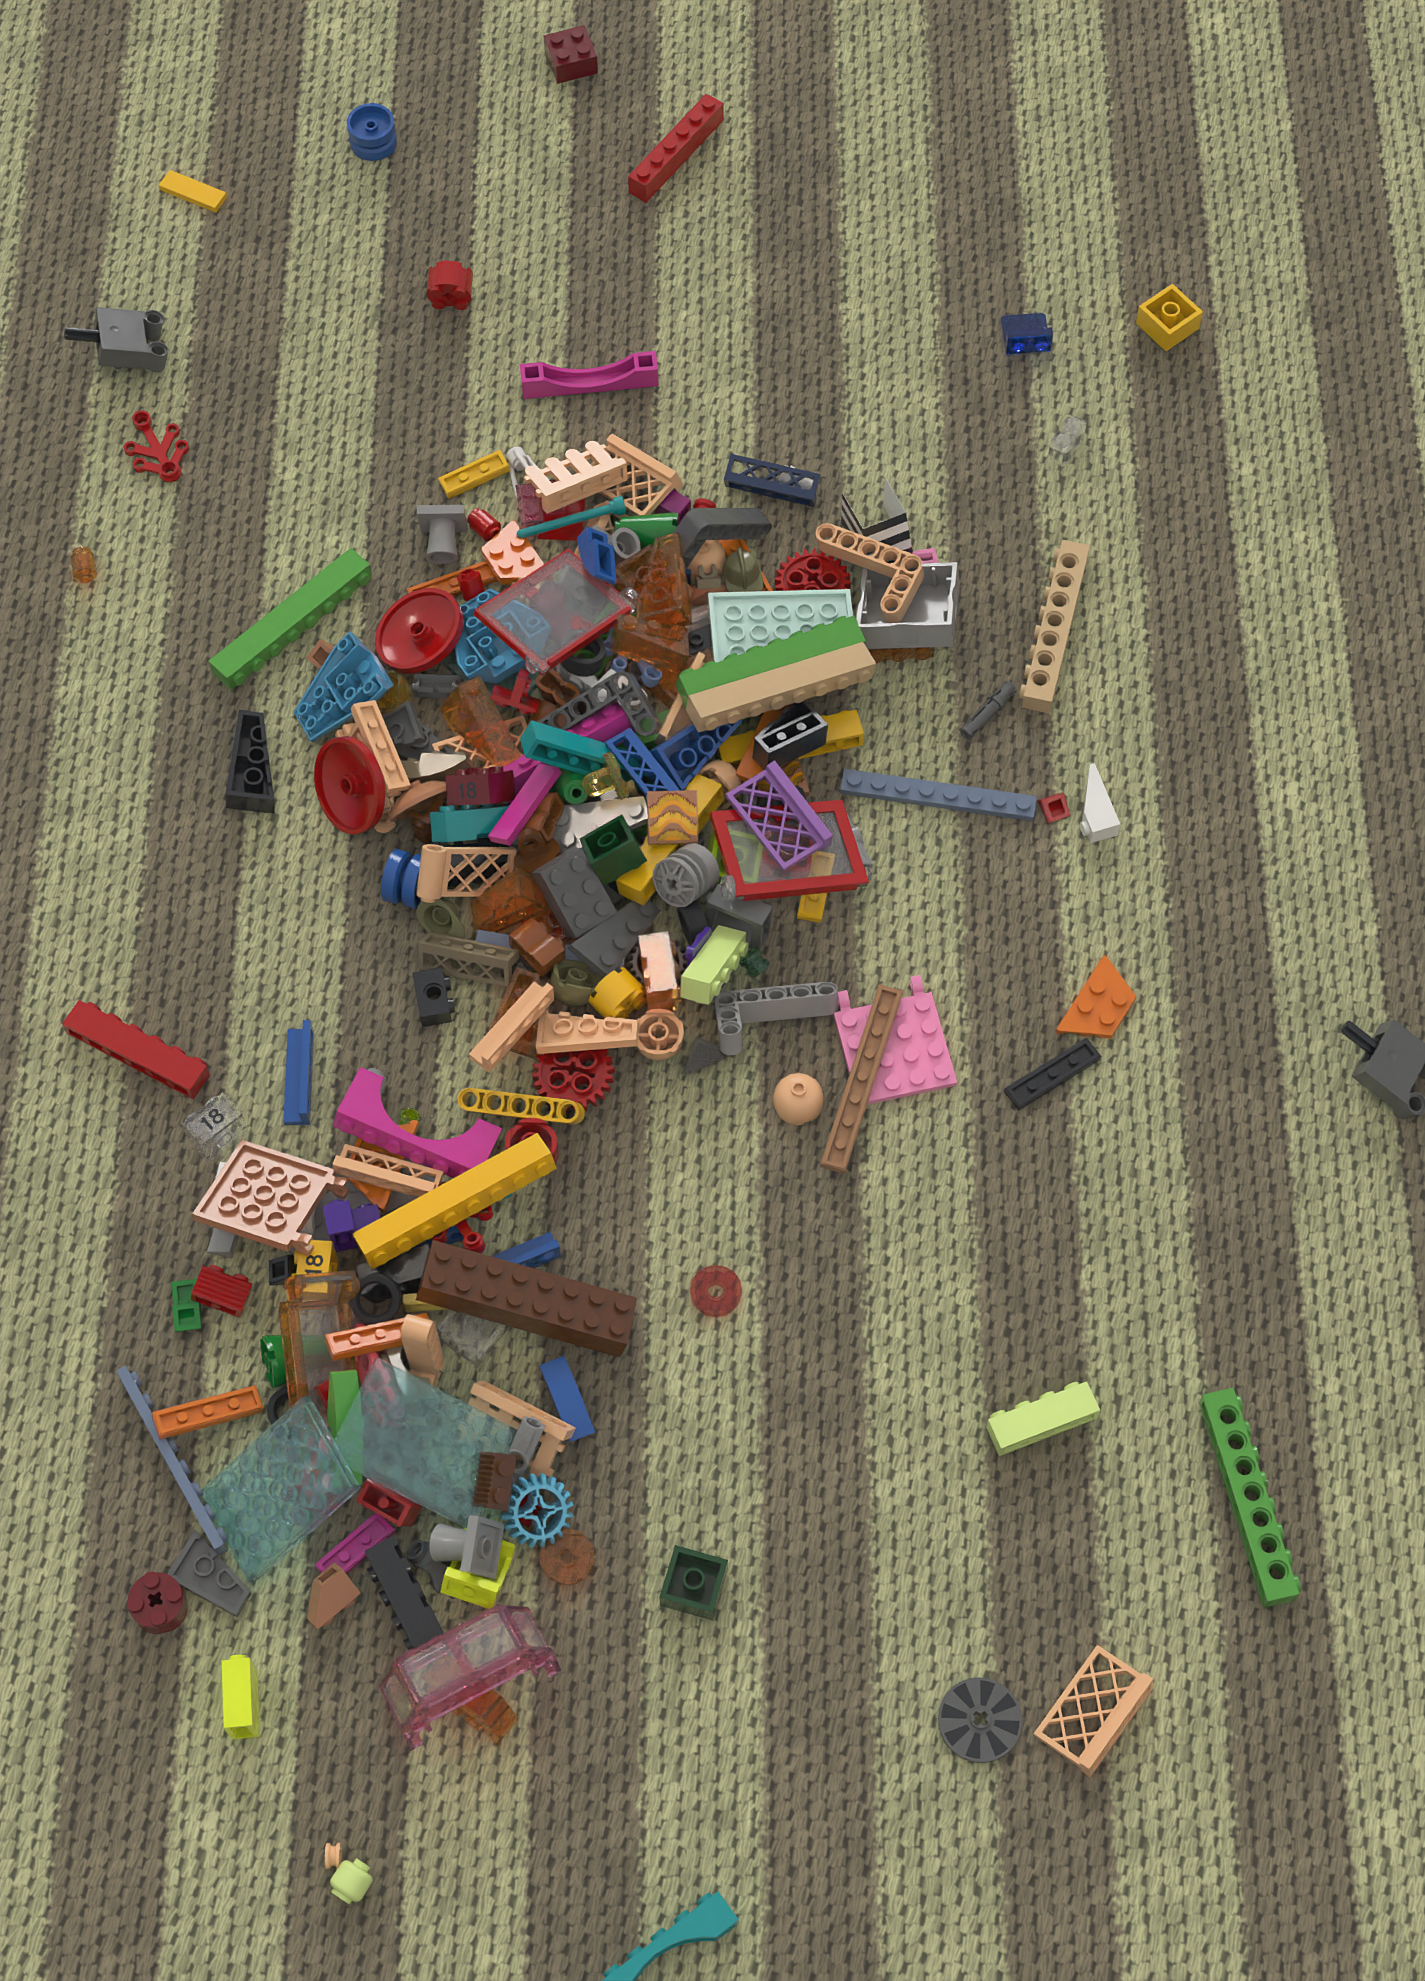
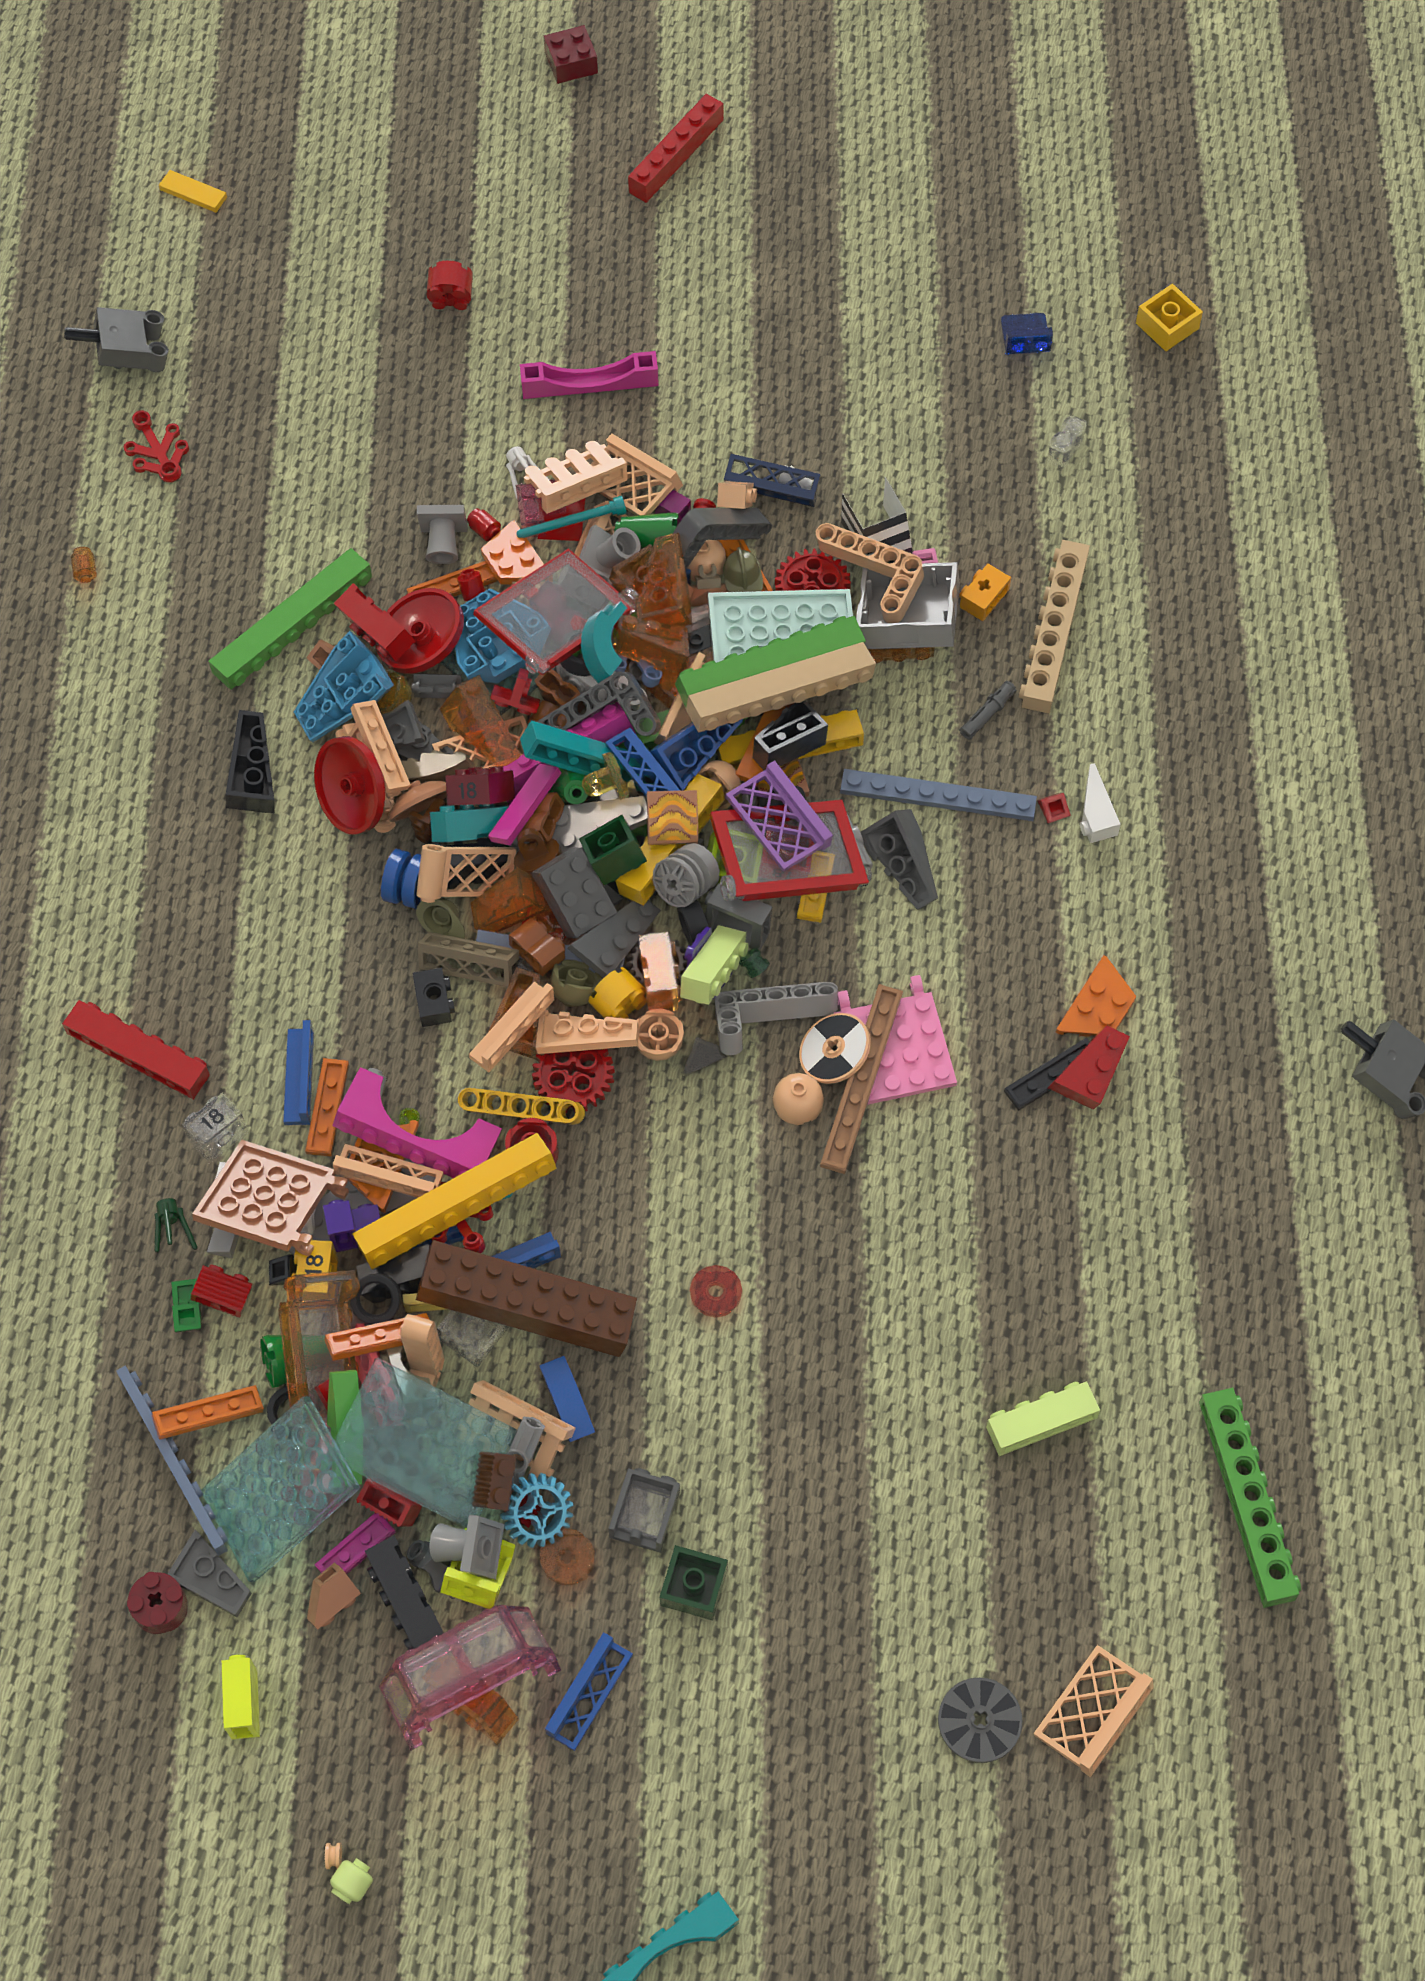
(167, 1214): none -> dark green plant
(326, 1104): none -> orange tile
(371, 131): blue wheel -> none
(374, 623): none -> red wedge
(474, 474): yellow tile -> none
(579, 1686): none -> blue fence
(596, 642): none -> teal arch
(597, 555): blue slope -> none
(644, 1509): none -> window
(736, 494): none -> light nougat brick
(822, 1061): none -> piece
(901, 849): none -> dark grey wedge
(984, 592): none -> light orange brick
(1092, 1070): none -> red wedge

